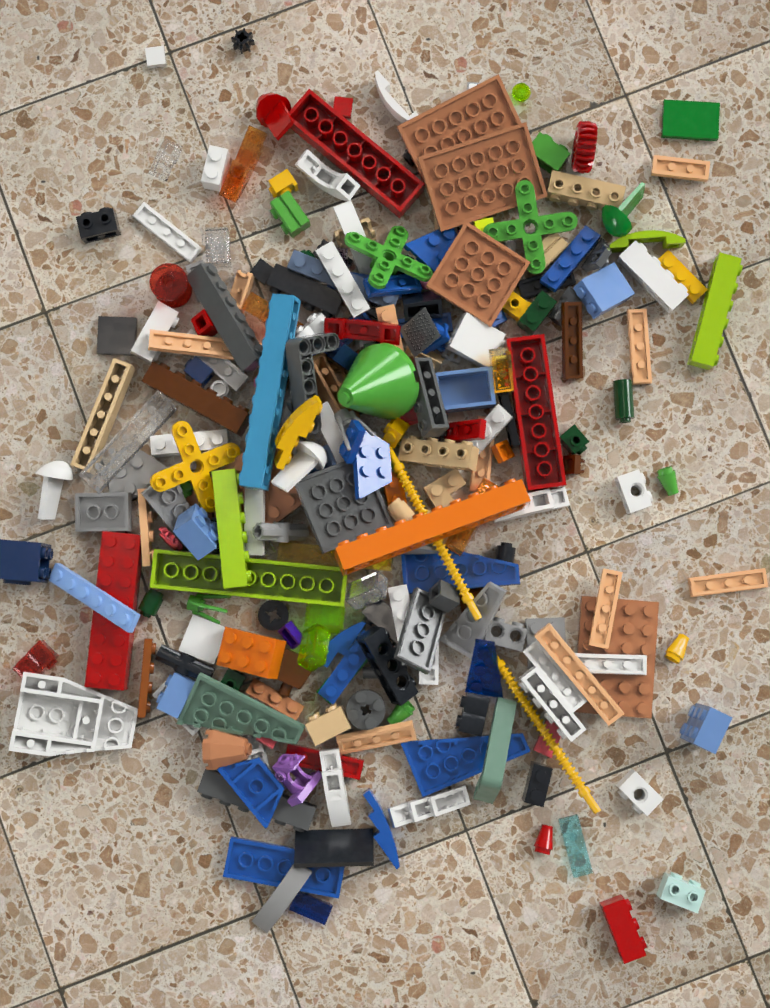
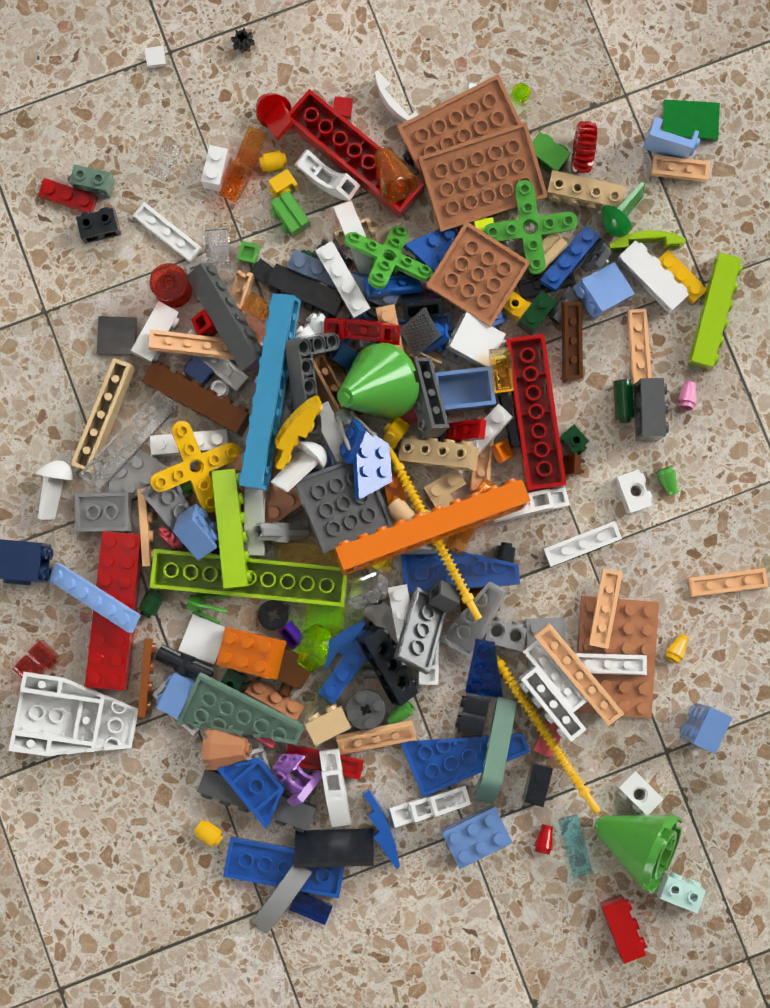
(67, 196): none -> red plate
(92, 180): none -> sand green brick
(208, 833): none -> yellow brick
(248, 252): none -> bright green plate
(273, 161): none -> yellow brick
(393, 175): none -> clear orange cone
(476, 836): none -> medium blue brick
(582, 544): none -> white plate
(641, 844): none -> bright green cone
(650, 409): none -> dark grey brick
(669, 144): none -> light blue panel
(687, 397): none -> bright pink cone

